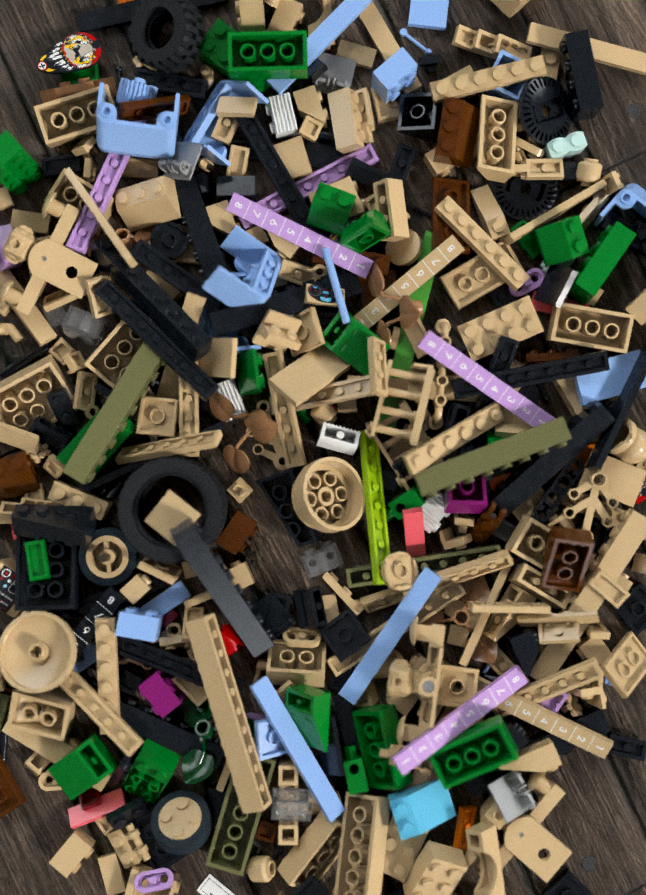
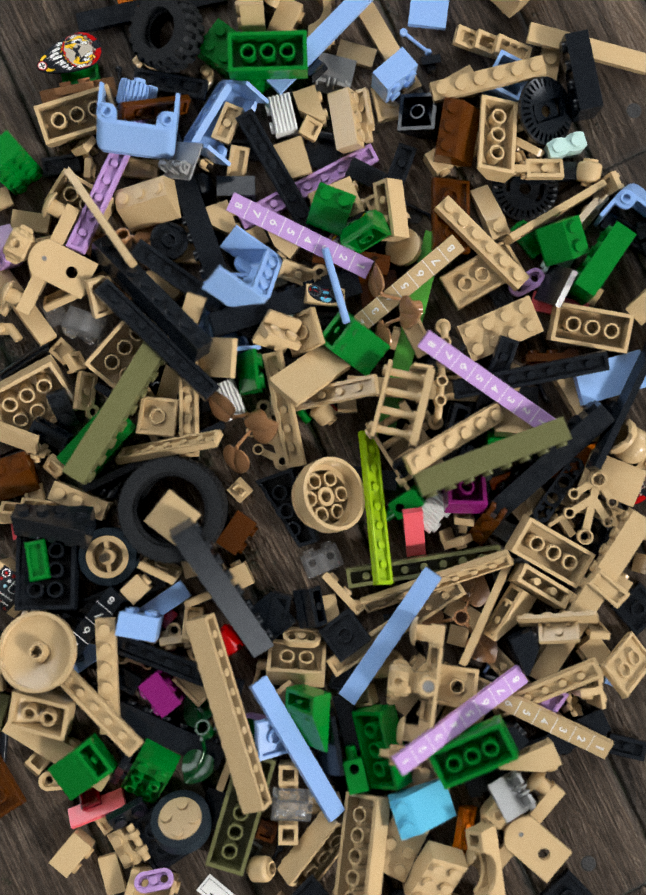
(236, 106): tan tile -> none
(338, 438): white brick -> none
(377, 366): tan tile -> none
(399, 571): tan tile -> none
(509, 607): tan tile -> none
(566, 558): reddish brown slope -> none

